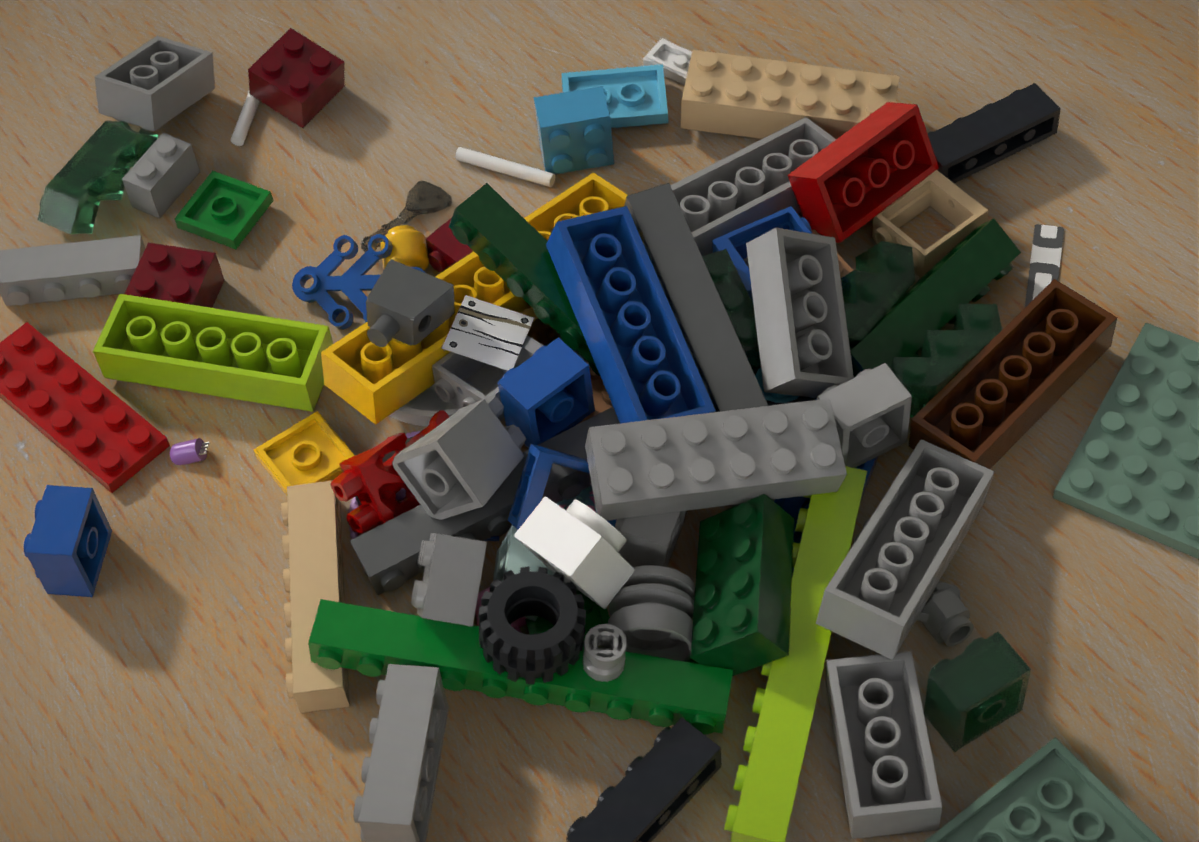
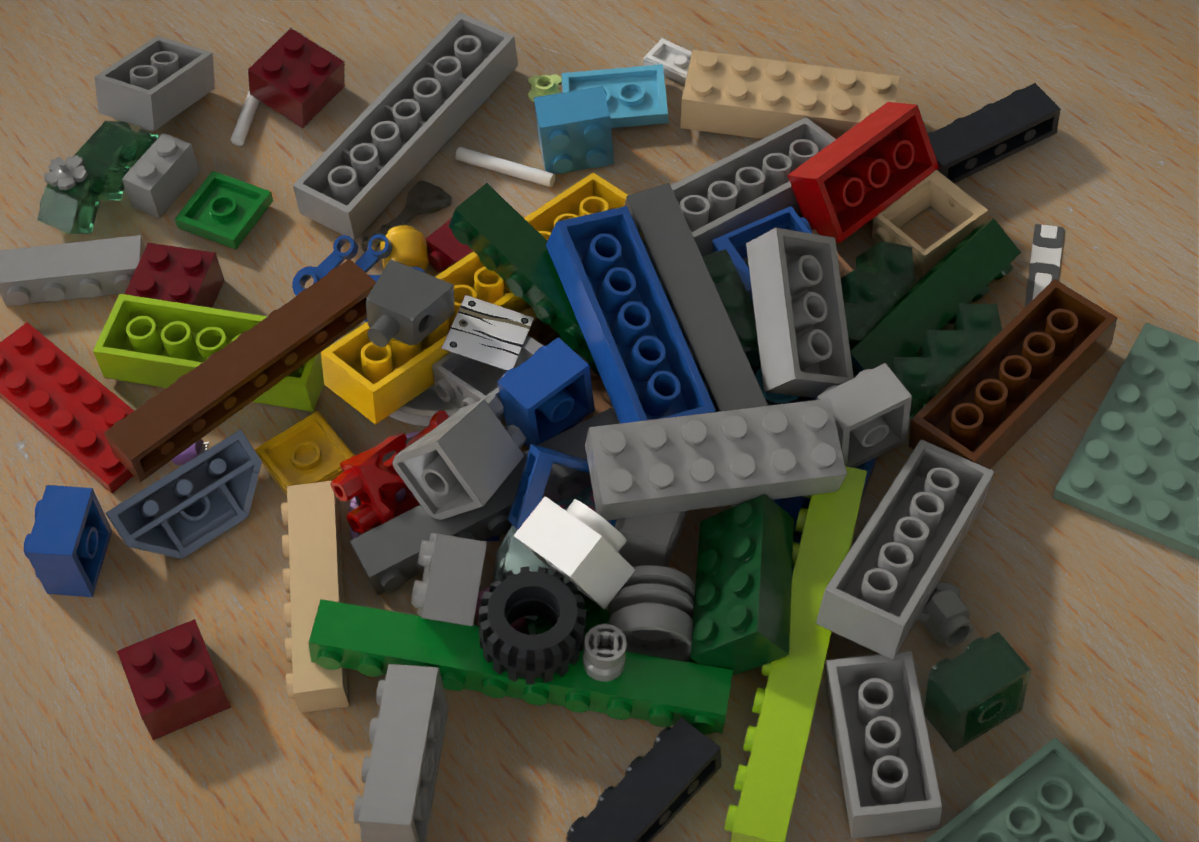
(65, 173): none -> light grey plant
(173, 679): none -> dark red brick
(191, 501): none -> sand blue wedge
(241, 371): none -> reddish brown brick
(406, 126): none -> light grey brick
(544, 85): none -> yellowish green plate

